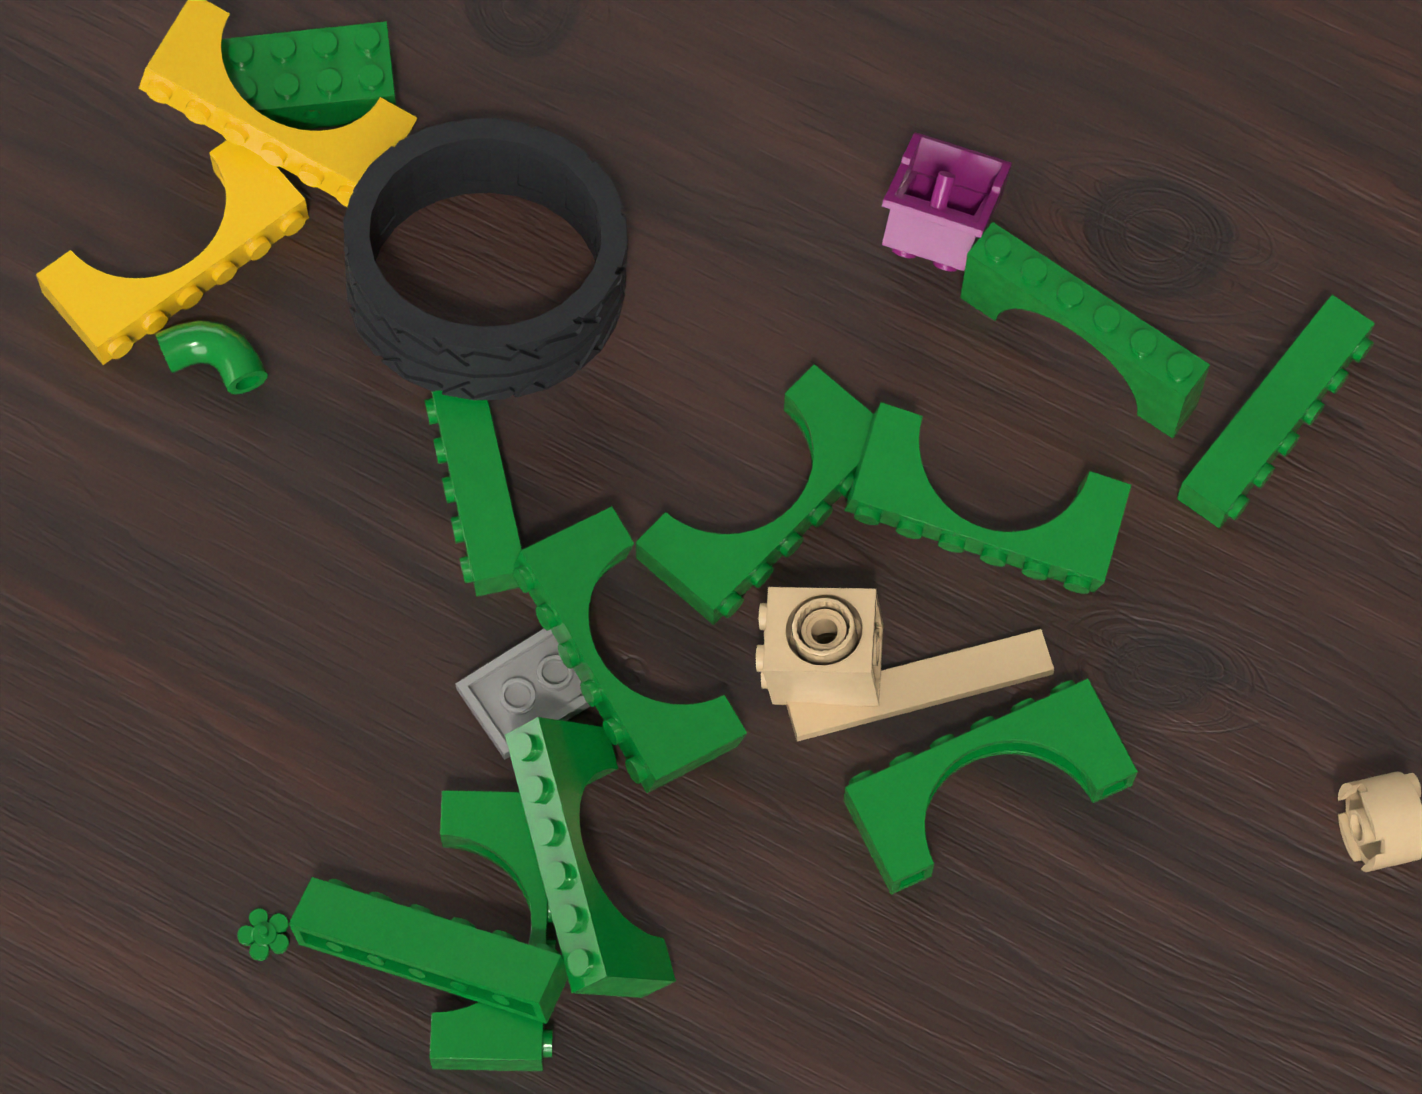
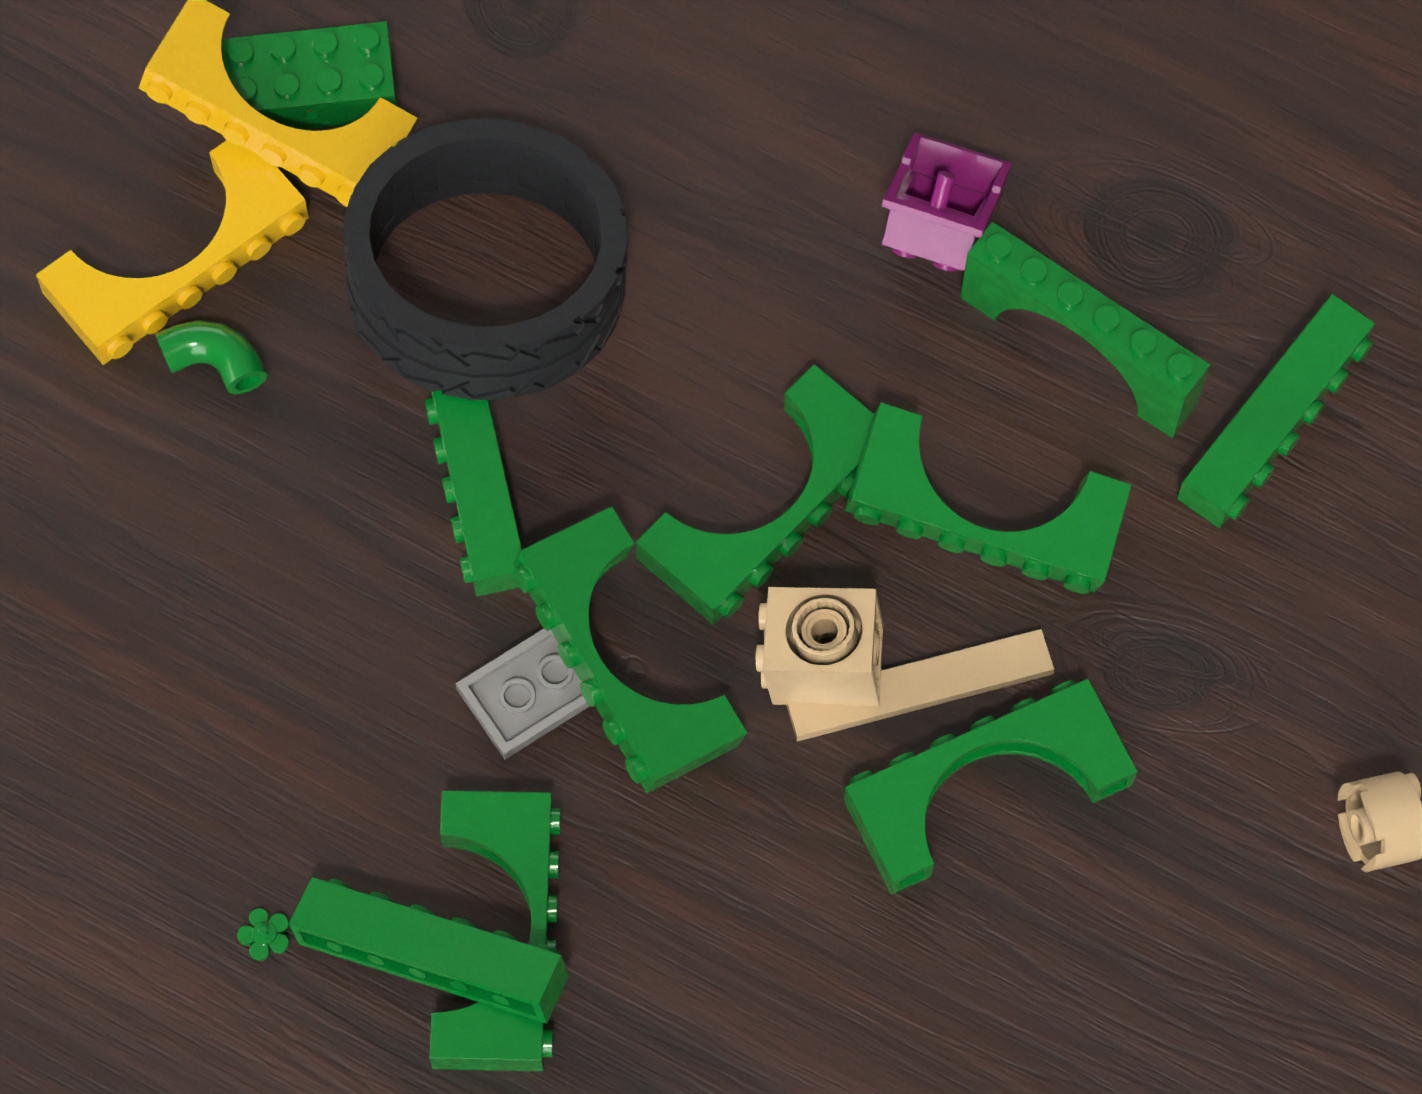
(596, 941): green arch -> none

